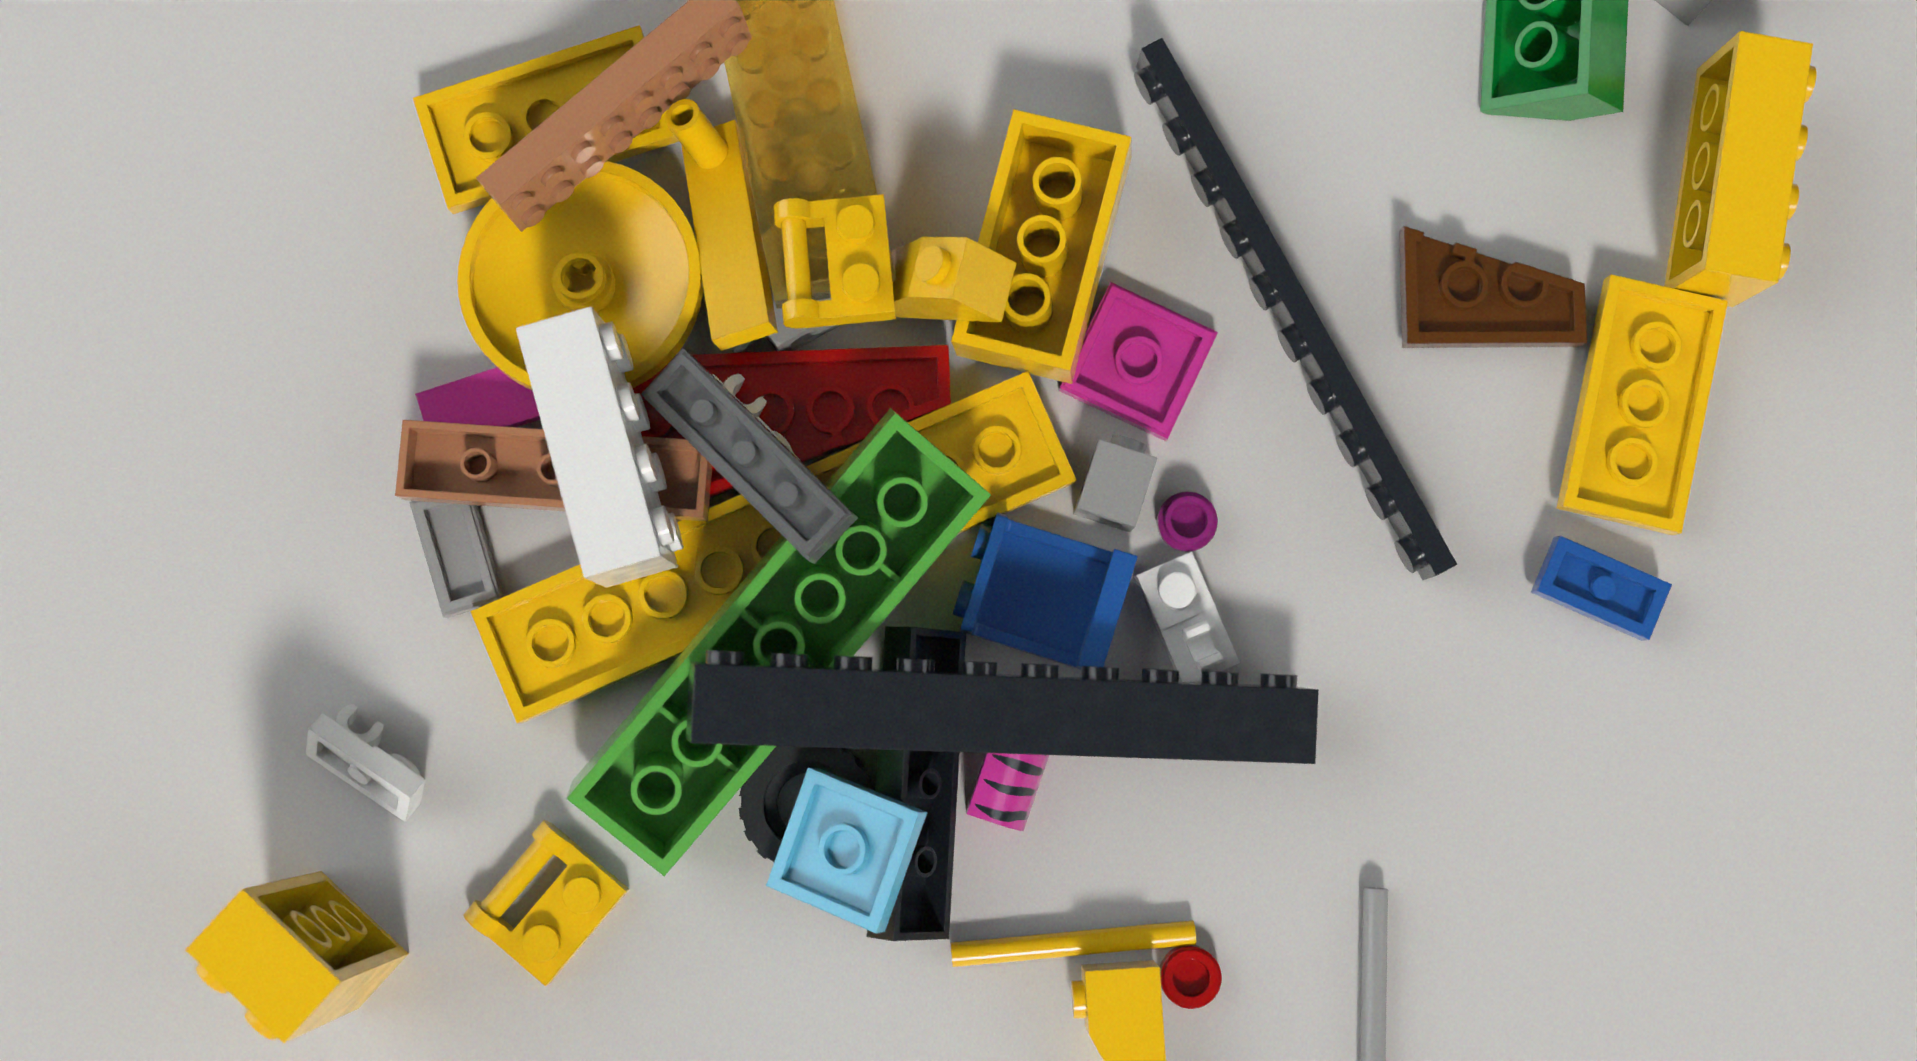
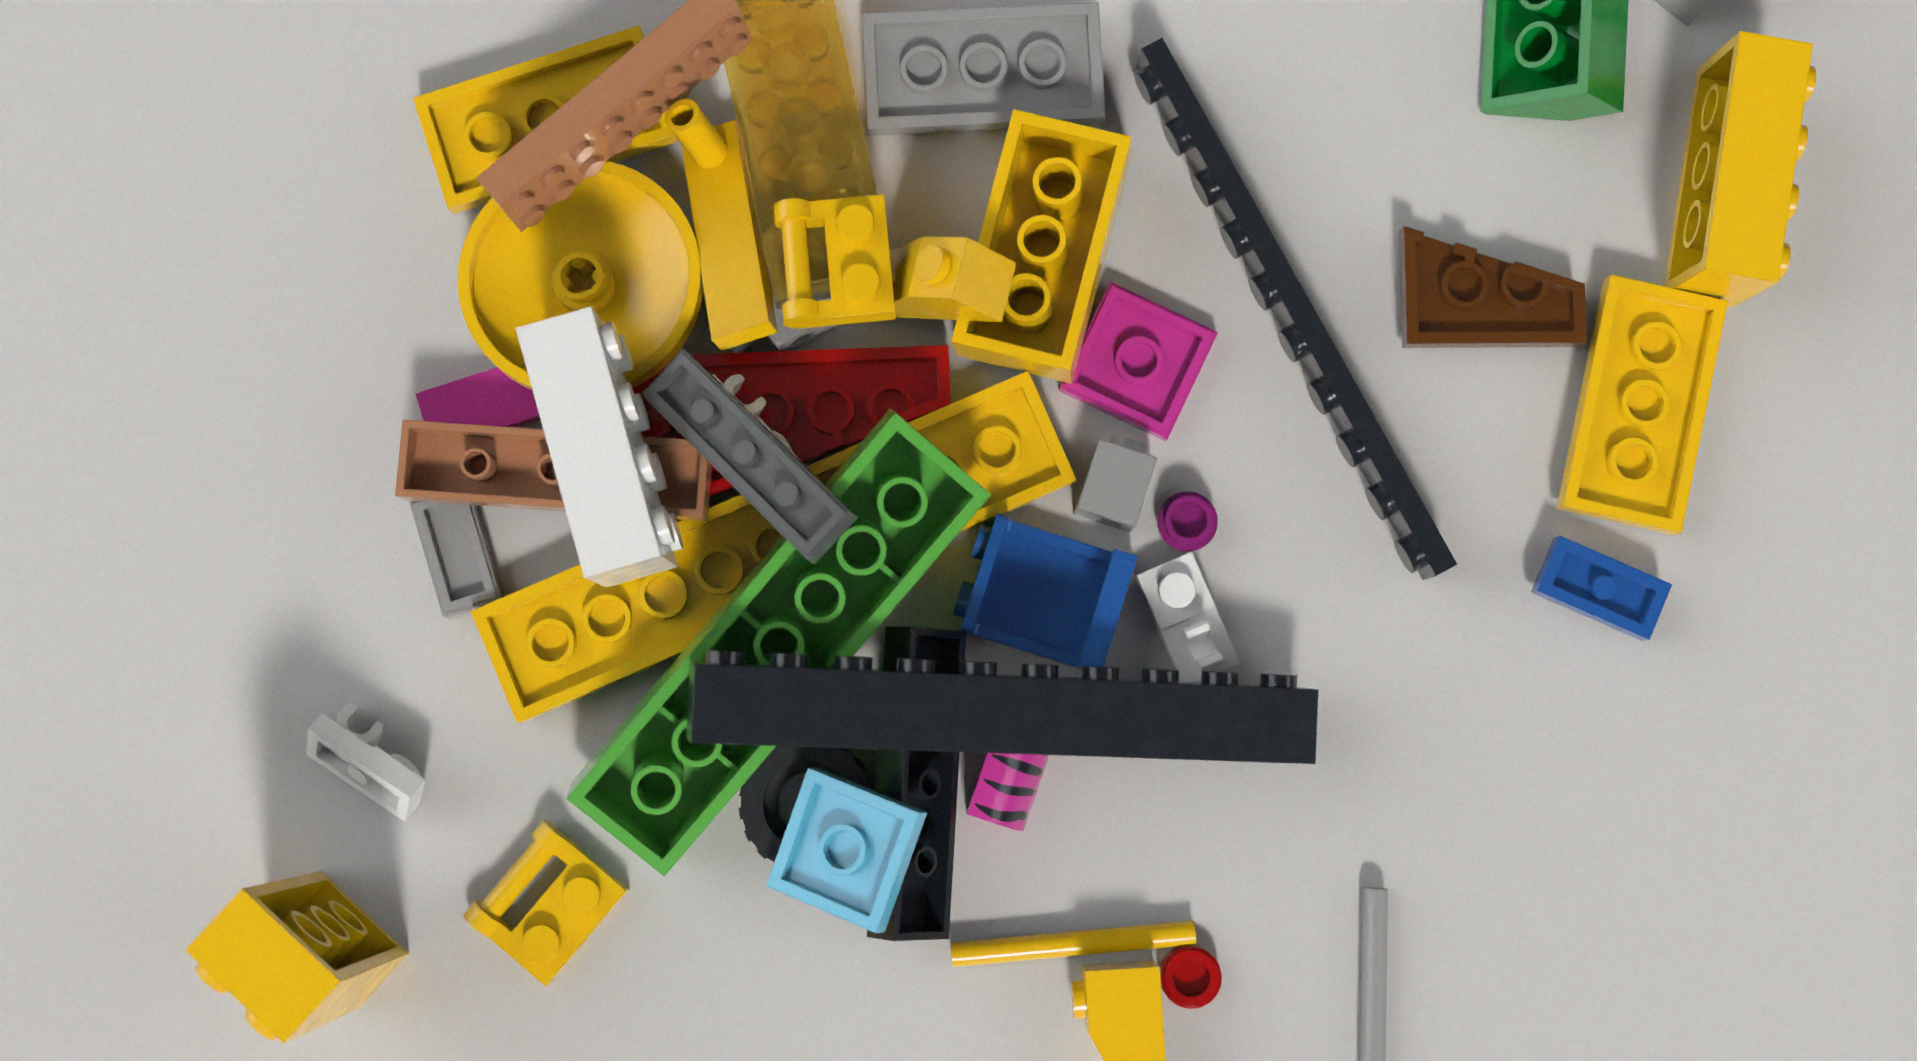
(981, 63): none -> light grey plate

